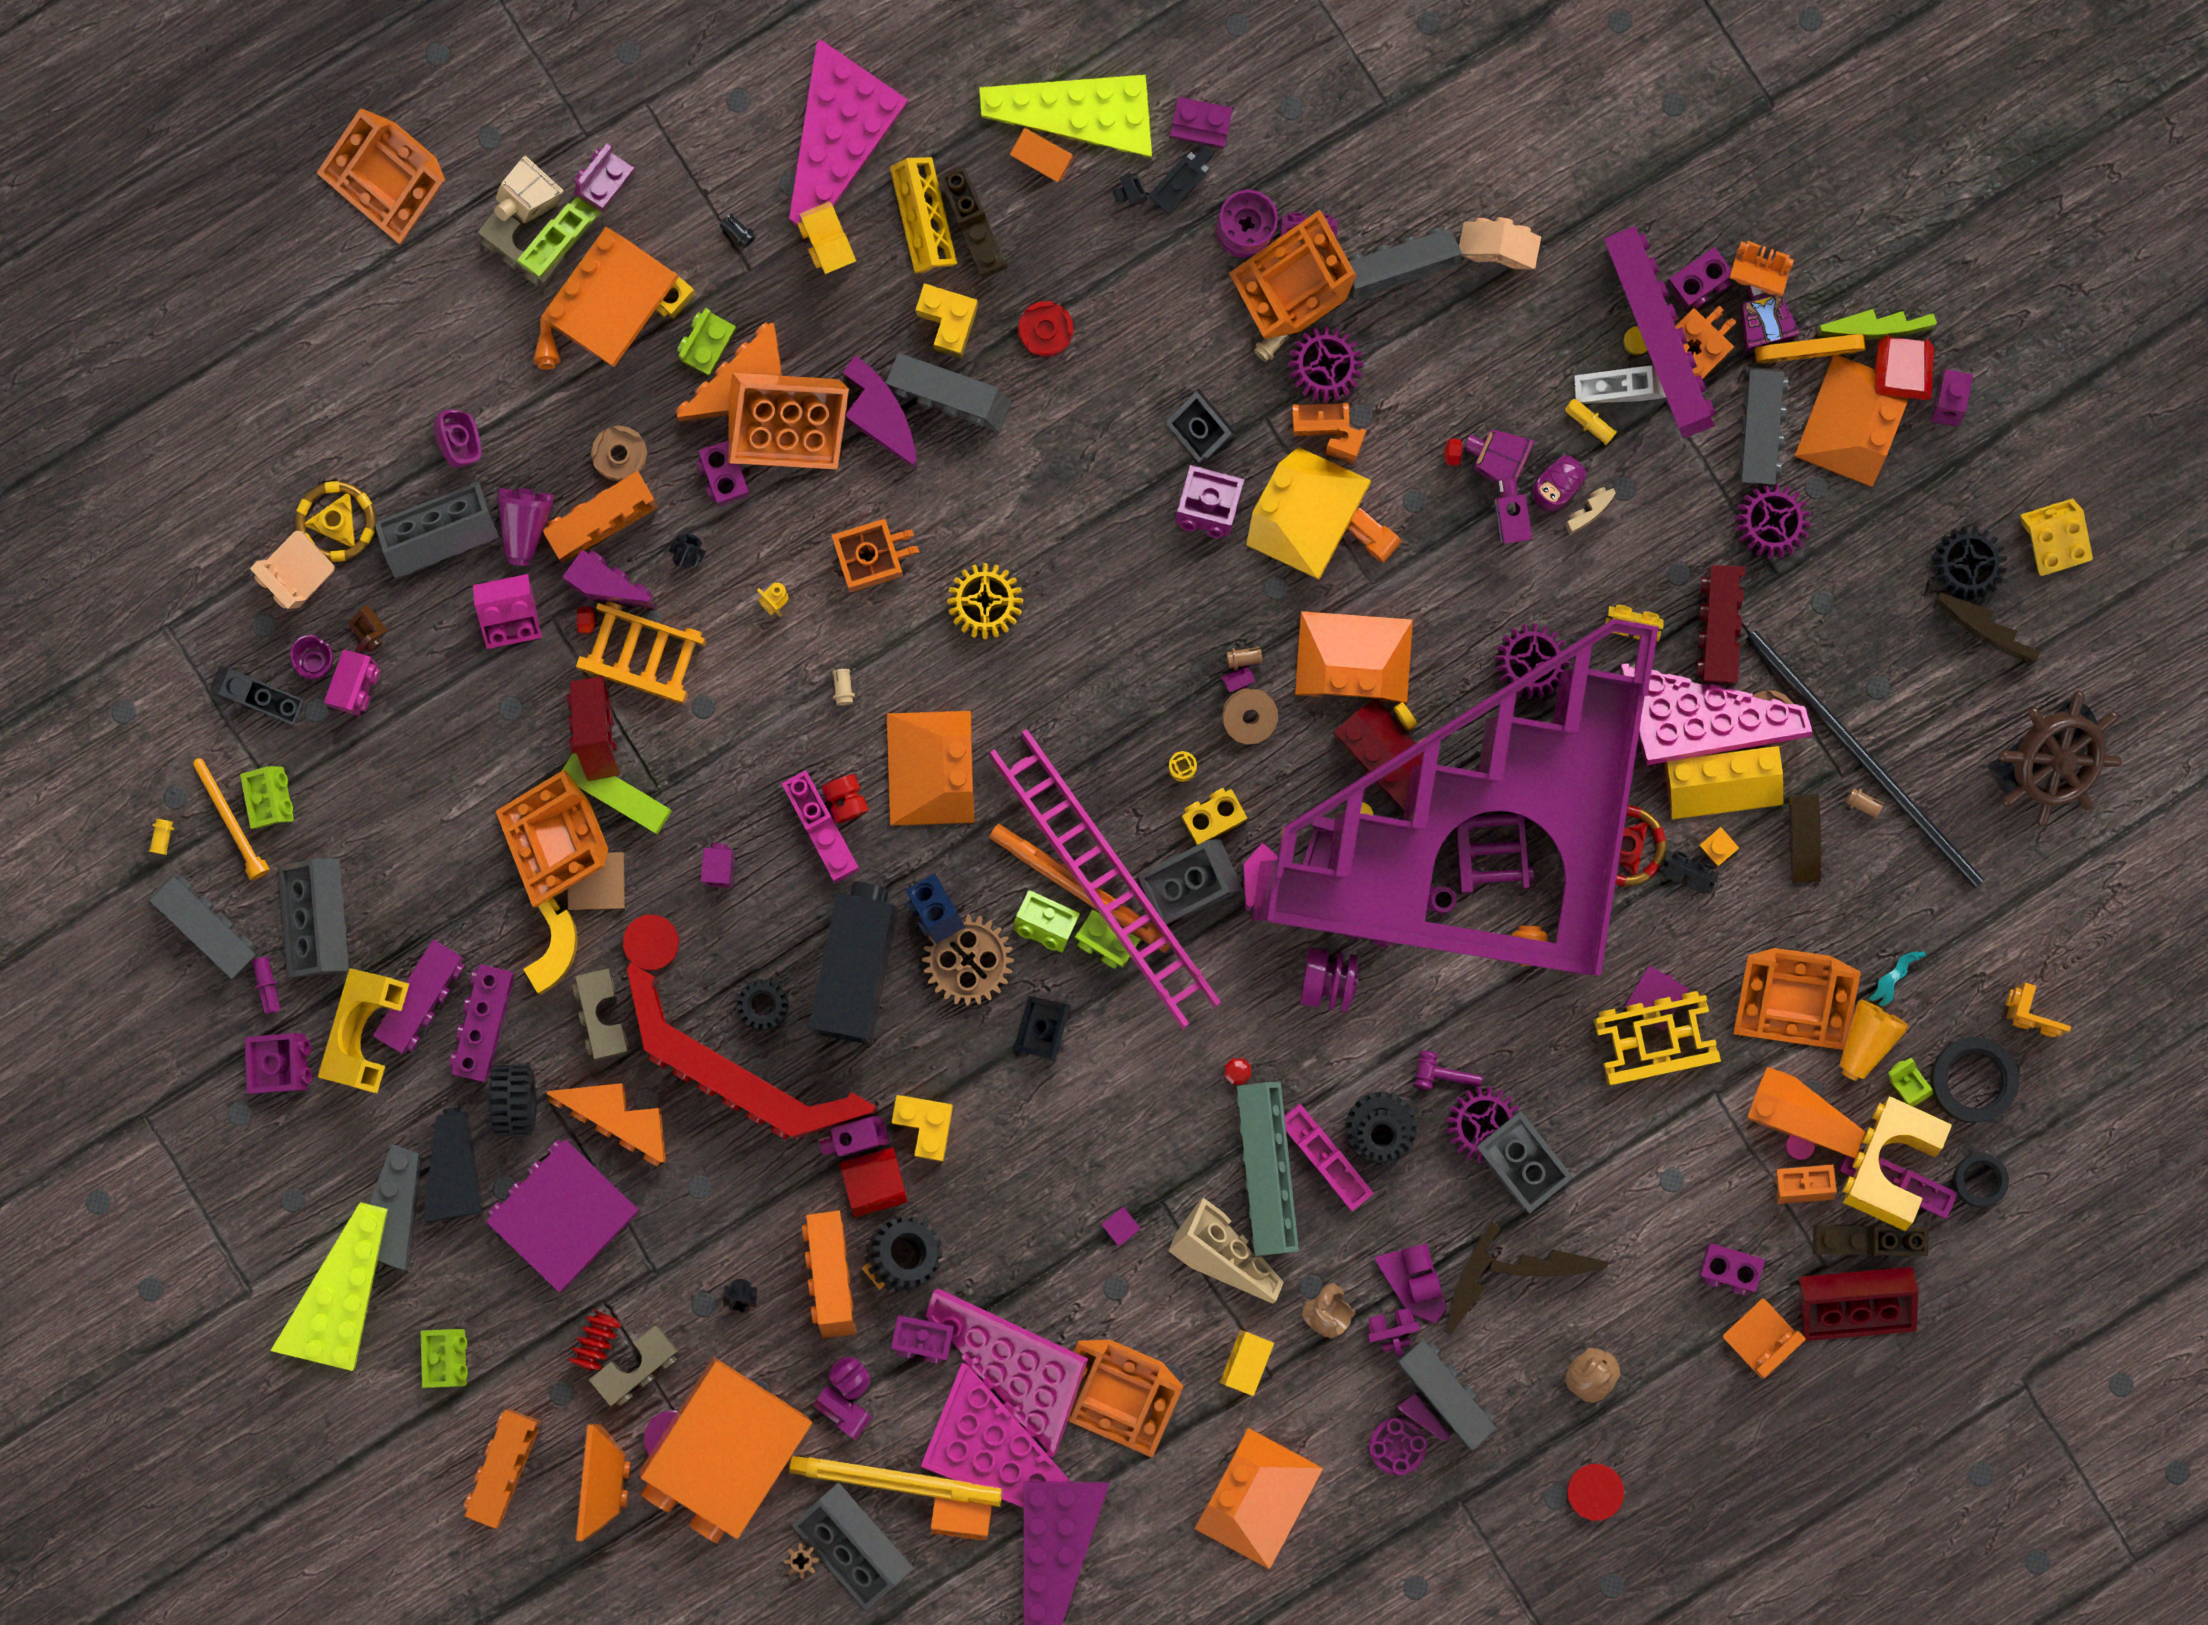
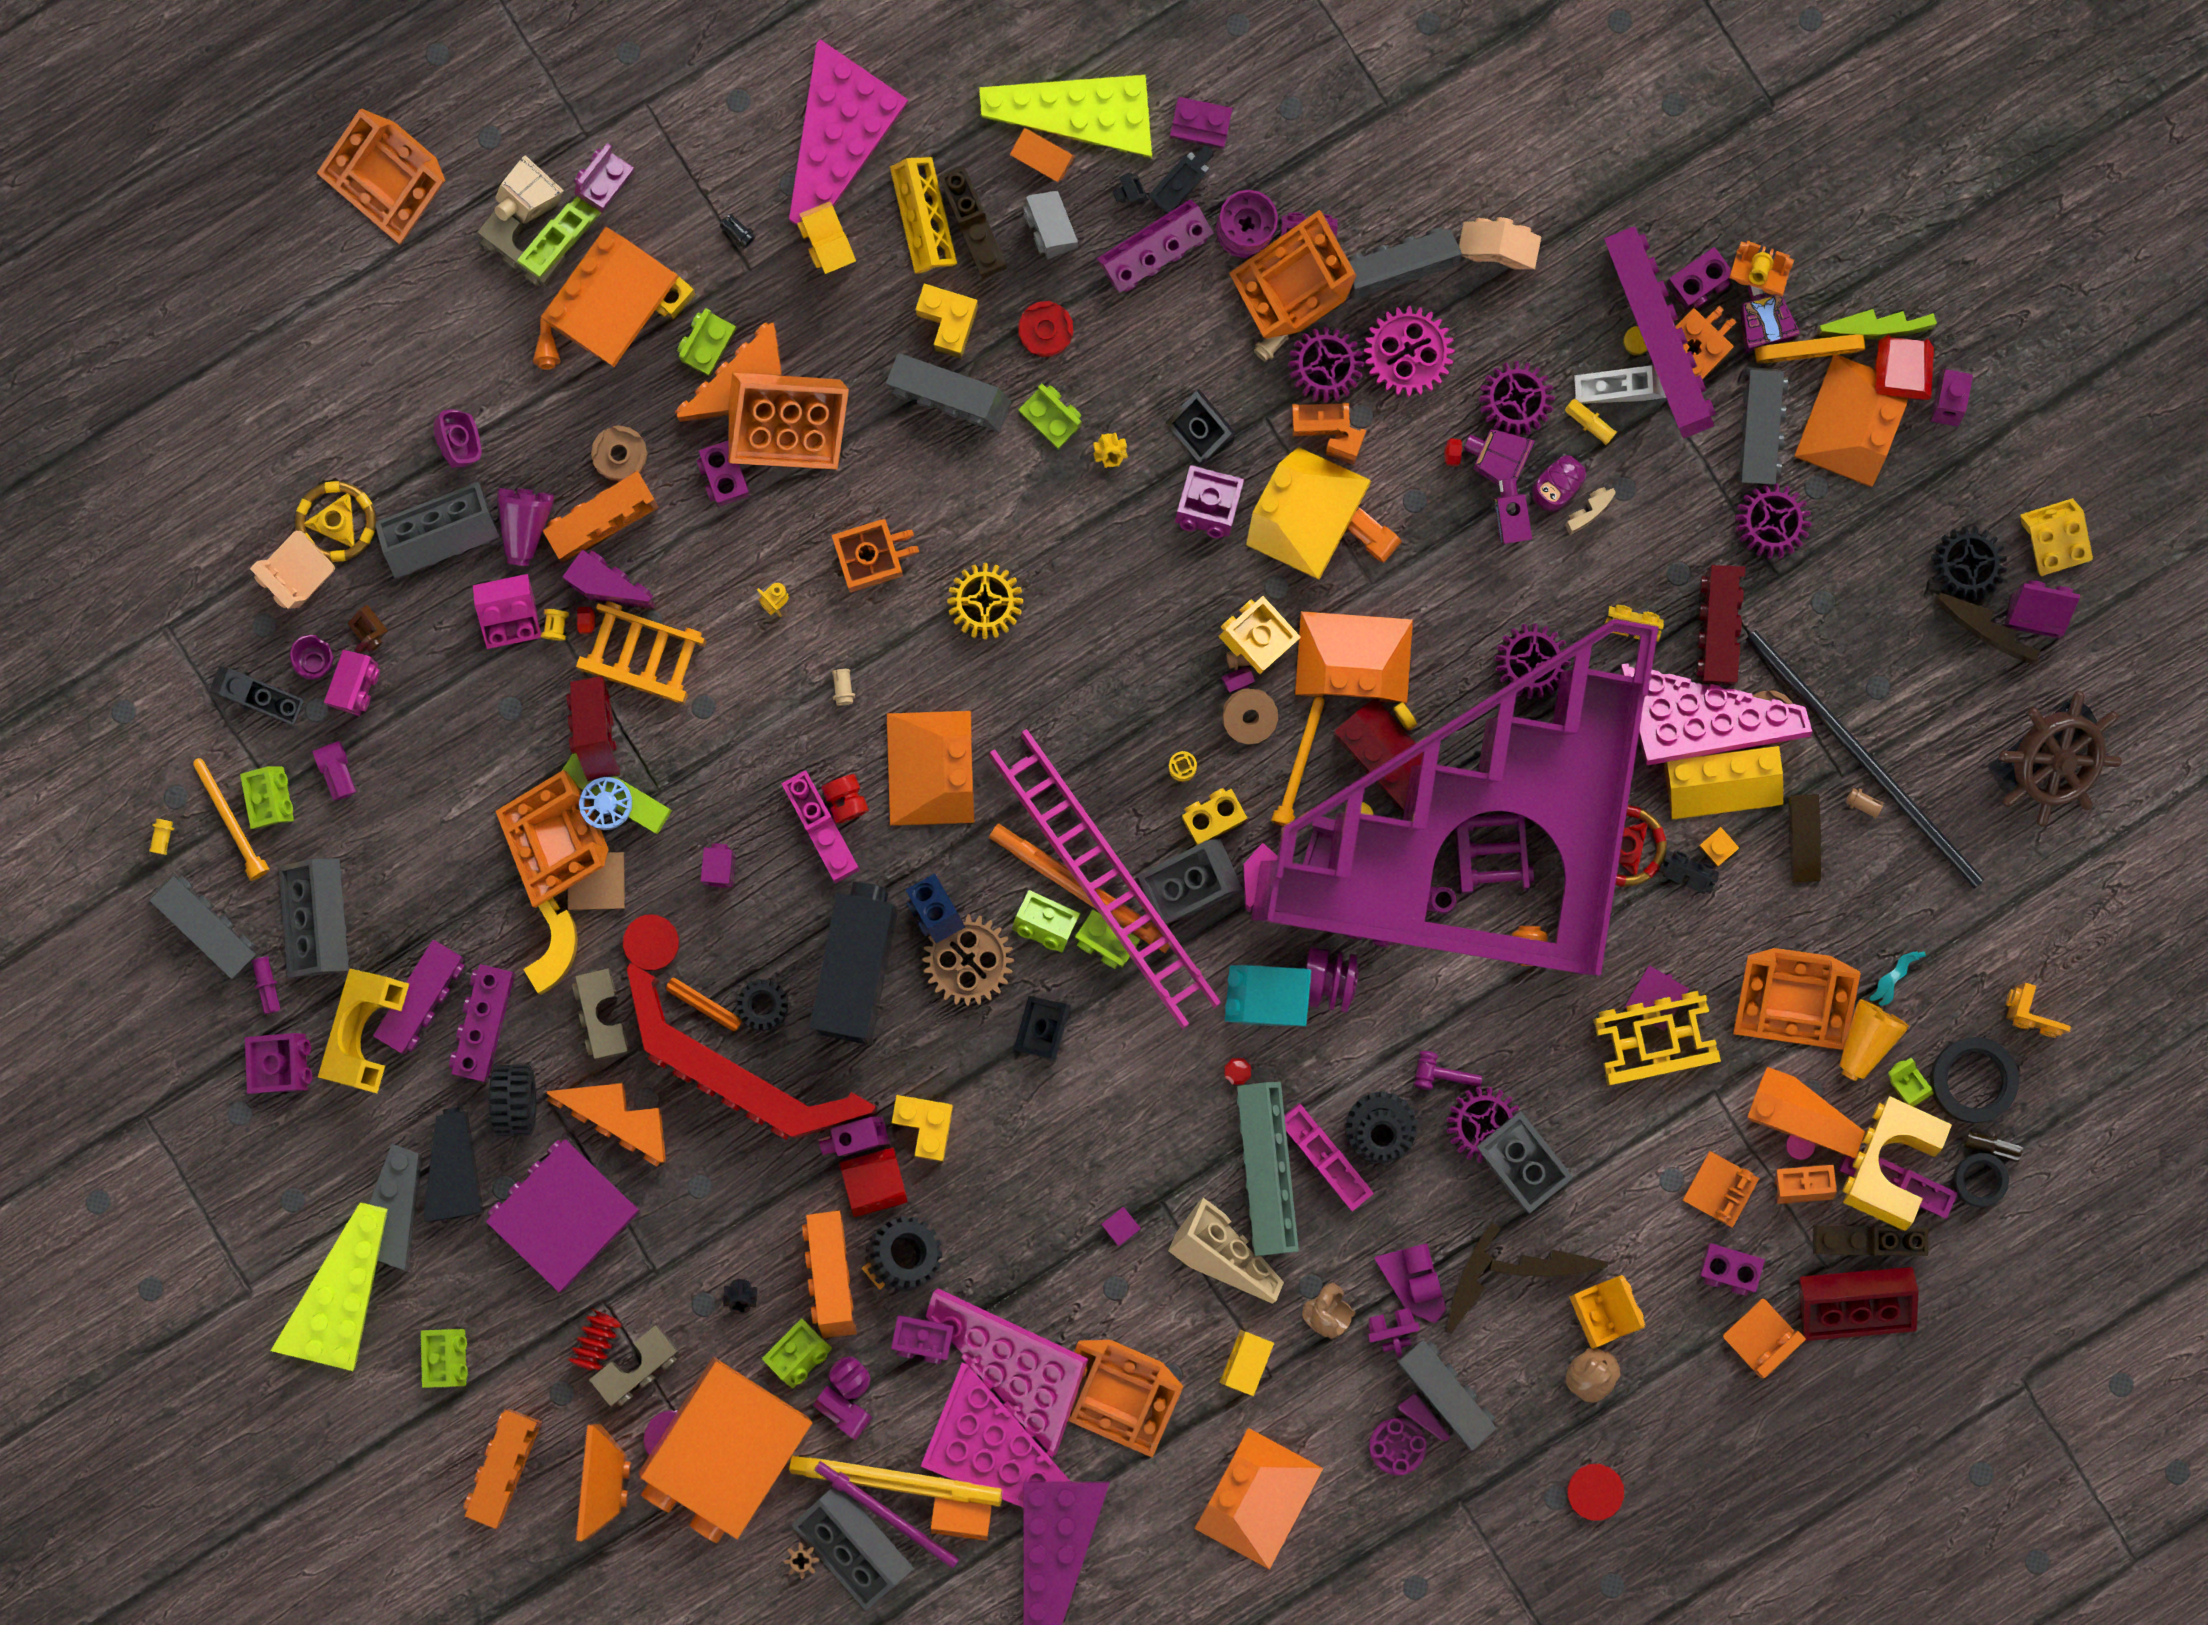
(333, 764): none -> magenta piece
(554, 624): none -> yellow bush
(605, 803): none -> light blue wheel
(687, 551): black gear -> none
(703, 1004): none -> orange axle
(797, 1353): none -> lime bracket
(841, 1482): none -> magenta bar
(879, 412): magenta slope -> none
(1051, 415): none -> lime bracket
(1052, 226): none -> light grey slope
(1110, 450): none -> yellow gear
(1155, 246): none -> magenta brick
(1258, 634): none -> yellow plate
(1267, 995): none -> teal slope
(1284, 813): none -> light orange piece
(1395, 330): none -> dark pink gear
(1512, 385): none -> magenta gear
(1607, 1311): none -> light orange bracket
(1721, 1189): none -> orange hinge
(1761, 265): none -> yellow pin
(1993, 1146): none -> dark brown axle
(2041, 609): none -> magenta slope

